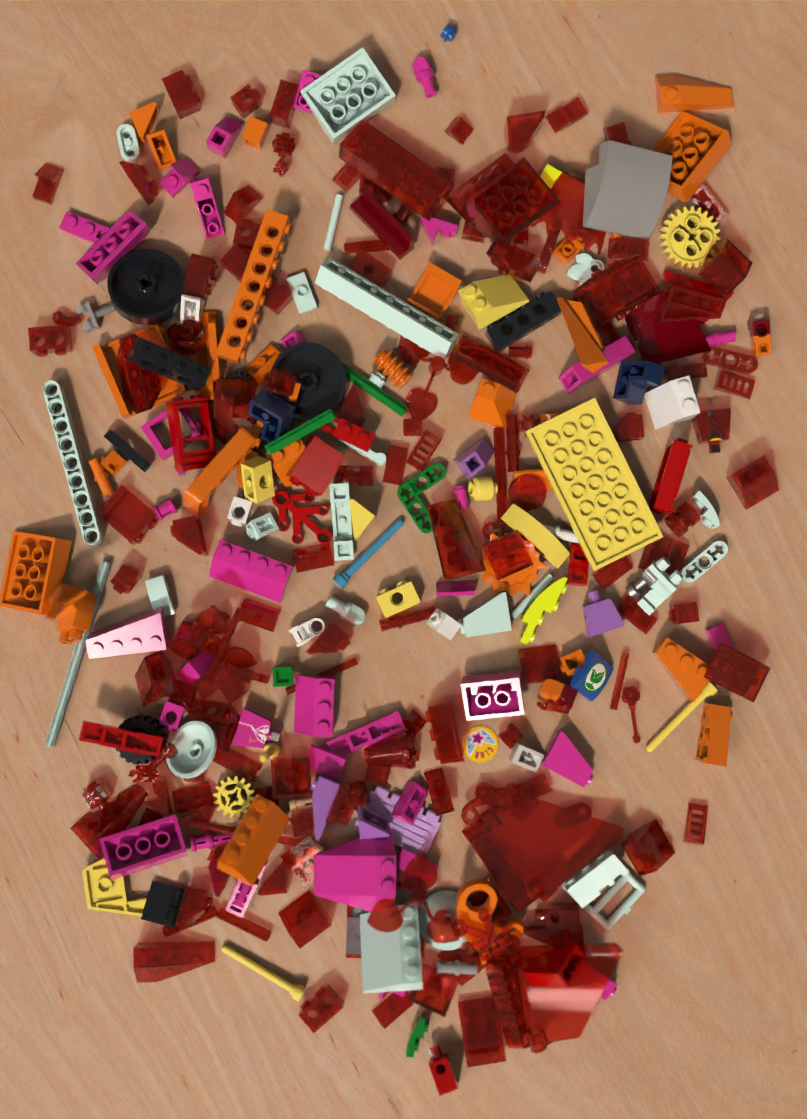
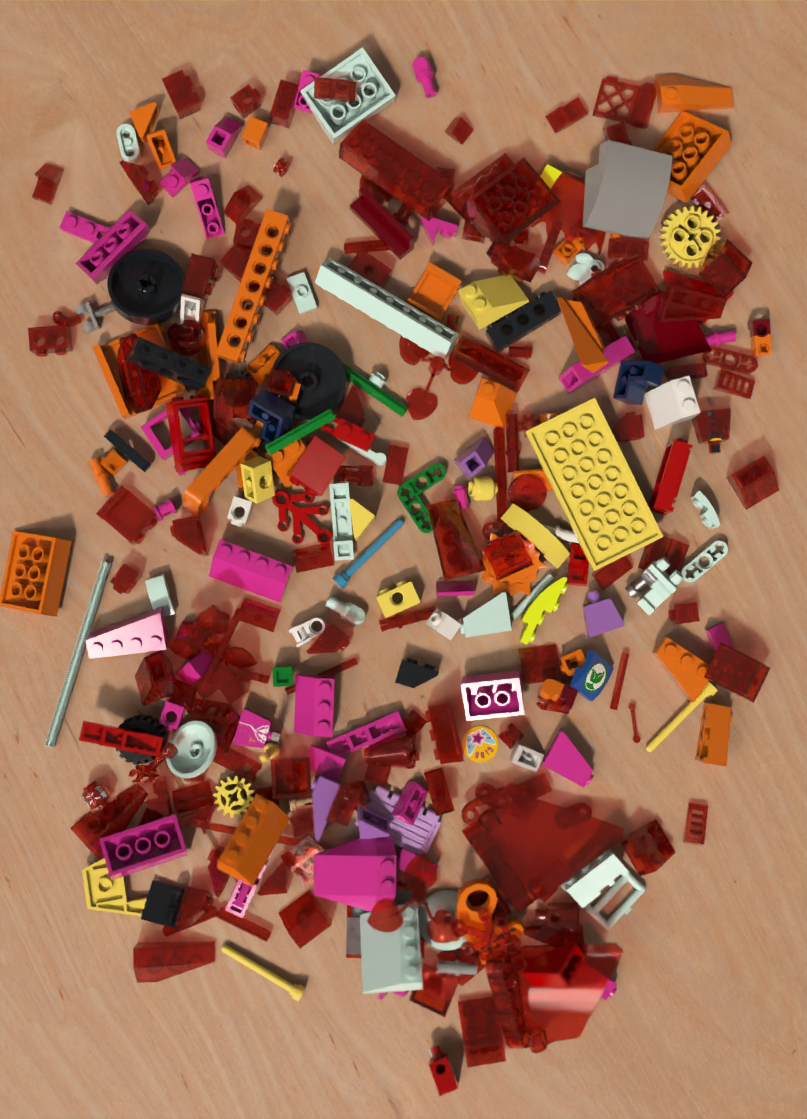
(66, 456): light aqua beam -> none
(73, 612): orange hips -> none
(210, 840): dark pink pin -> none
(261, 527): light aqua bracket -> none
(283, 145): clear red gear -> none
(324, 1011): clear red brick -> none
(333, 222): light aqua bar -> none
(334, 89): none -> clear red slope
(346, 177): clear red plate -> none
(391, 1009): clear red slope -> none
(393, 368): orange piece -> none
(412, 427): clear red slope -> none
(414, 675): none -> black slope
(417, 1031): green slope -> none
(431, 435): clear red slope -> none
(448, 33): blue plate -> none
(521, 130): clear red slope -> none
(635, 695): clear red plate -> none
(636, 615): clear red slope -> none
(640, 106): none -> clear red piece
(682, 519): clear red wheel -> none

